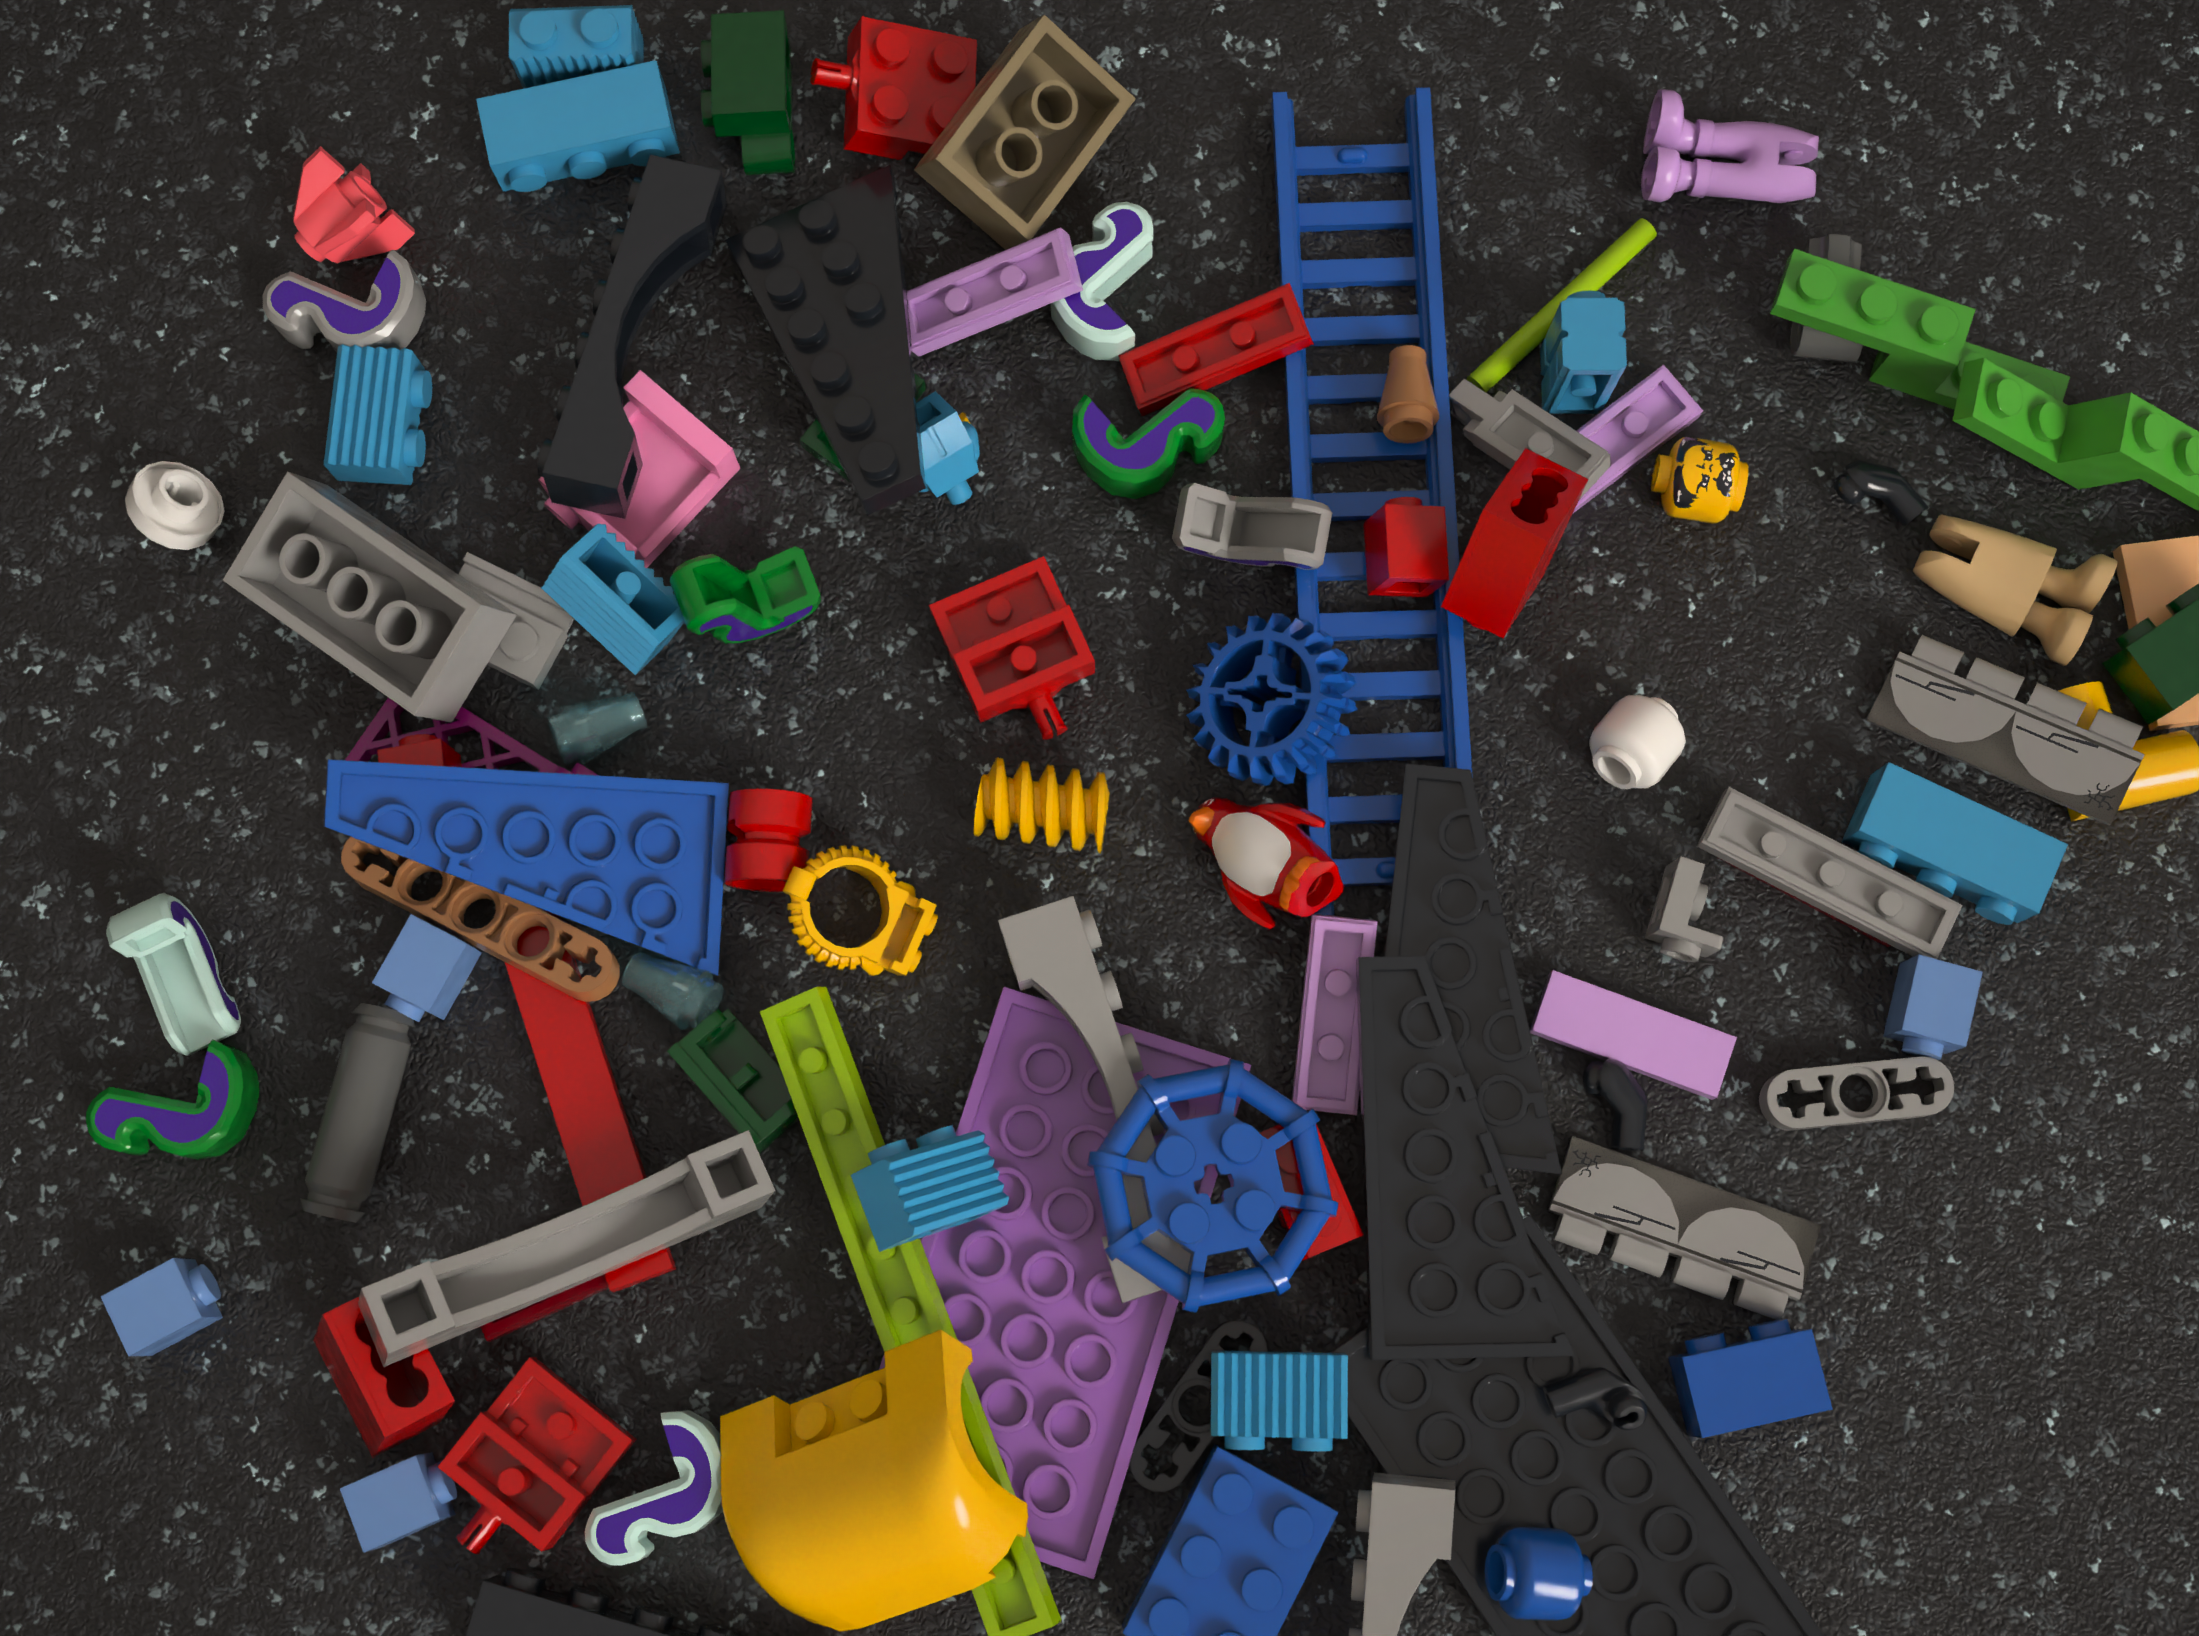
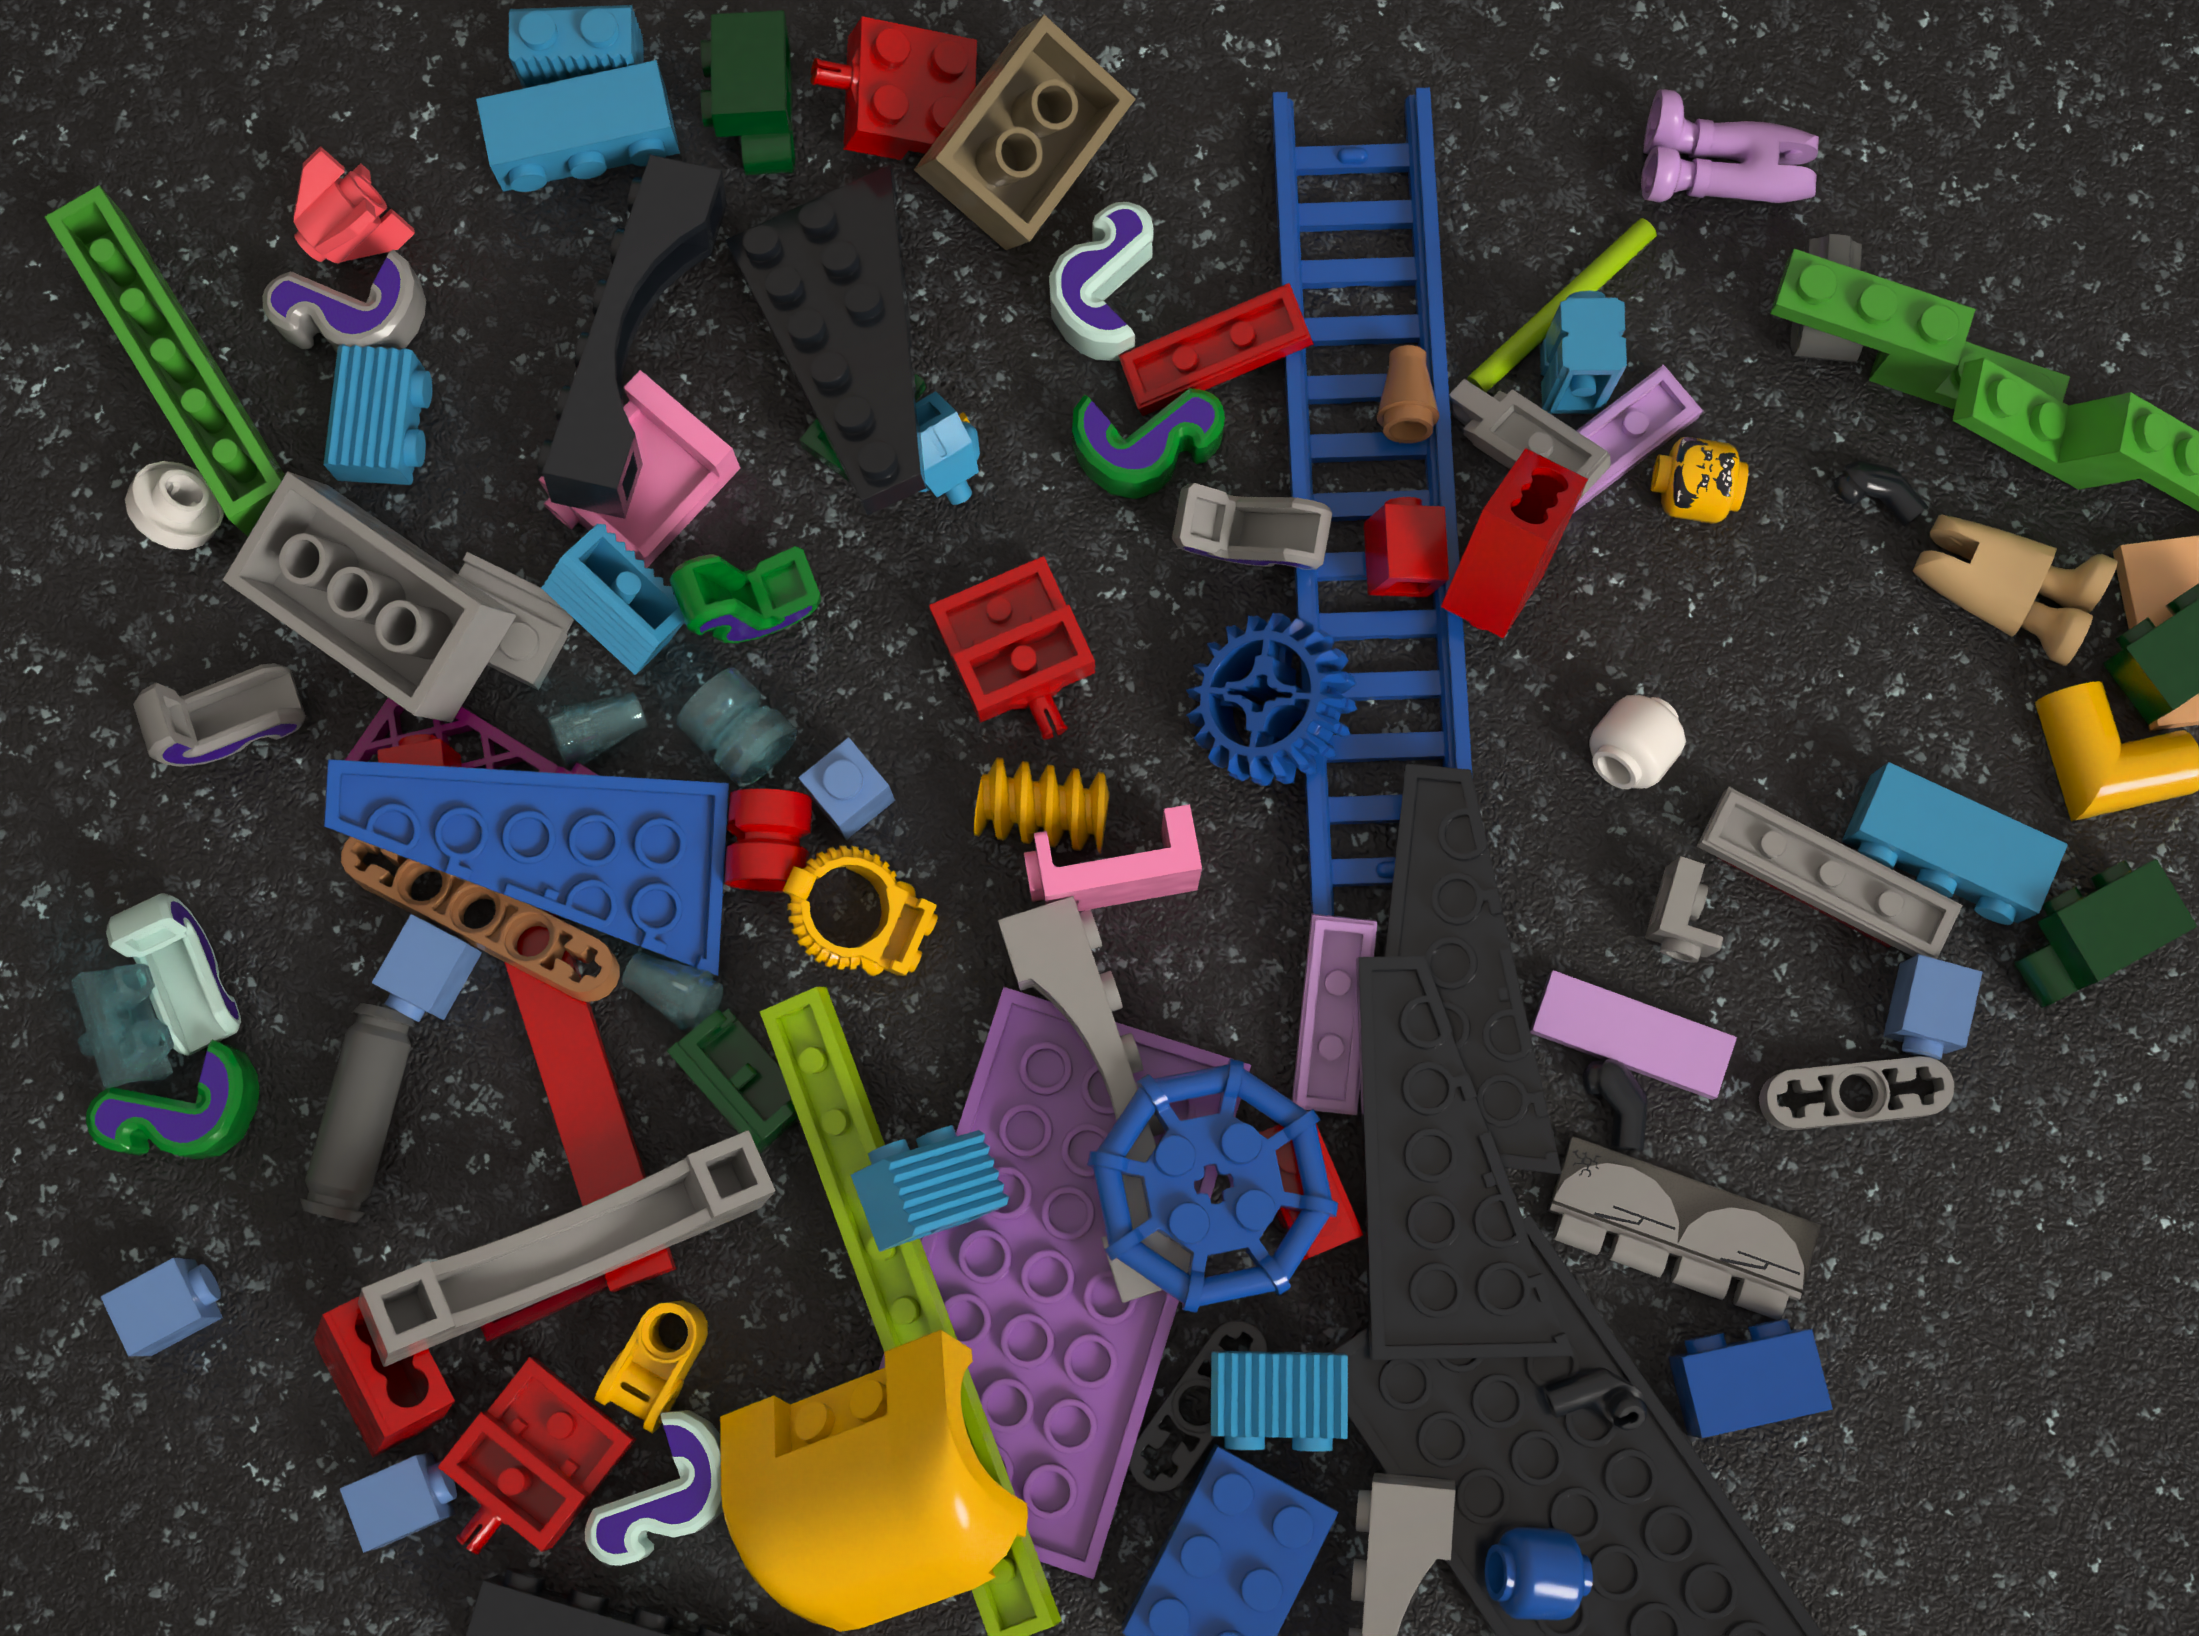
(122, 1025): none -> clear light blue hips
(169, 355): none -> bright green brick
(220, 716): none -> light grey animal
(646, 1372): none -> yellow piece
(728, 718): none -> clear light blue wheel
(847, 788): none -> medium blue brick
(992, 291): lavender tile -> none
(1121, 878): none -> bright pink panel
(1268, 857): animal -> none
(2017, 742): light grey windscreen -> none
(2104, 929): none -> dark green hinge

